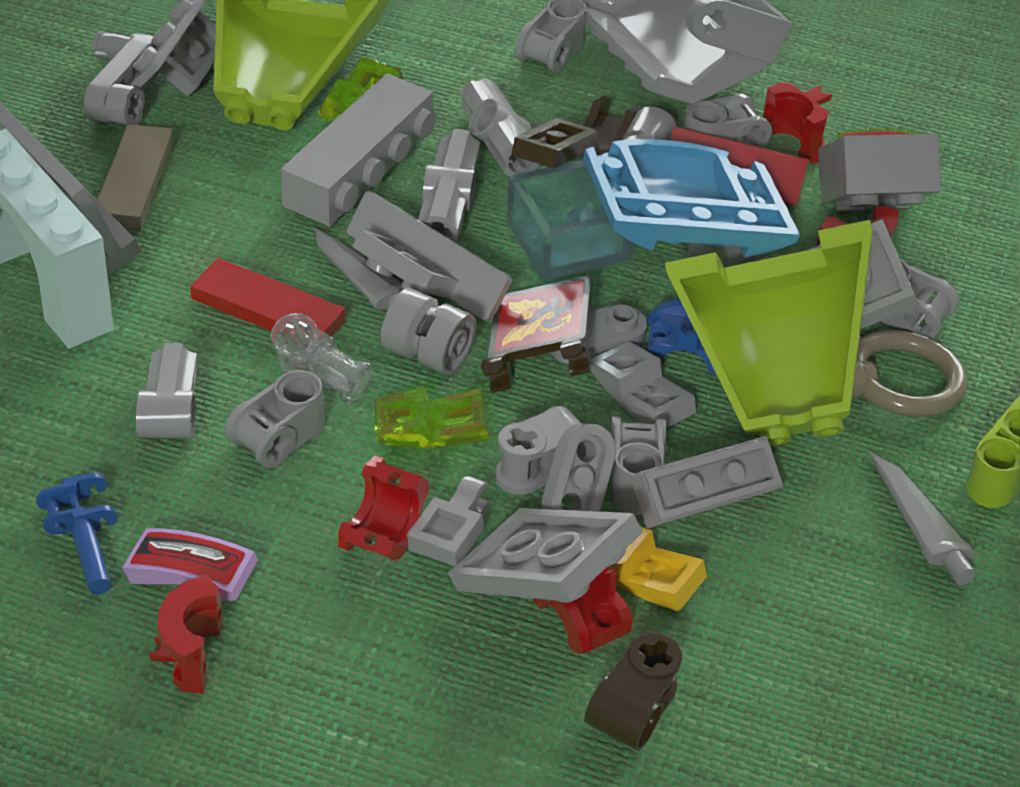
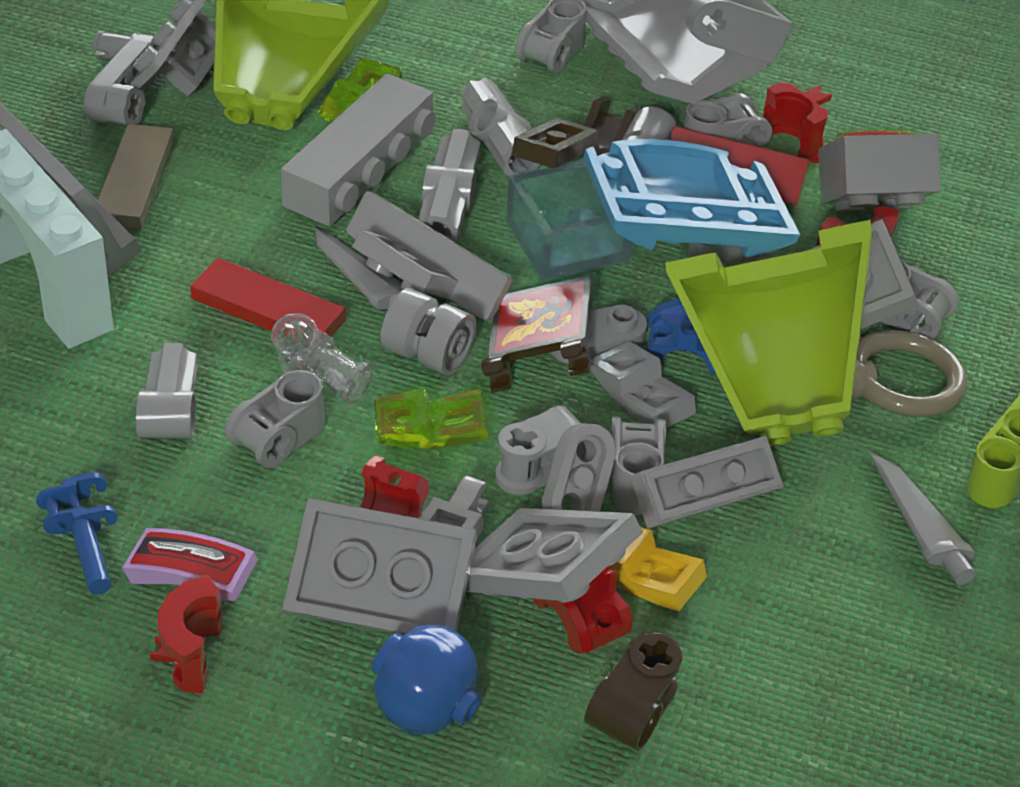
(378, 569): none -> light grey plate
(427, 679): none -> blue plant

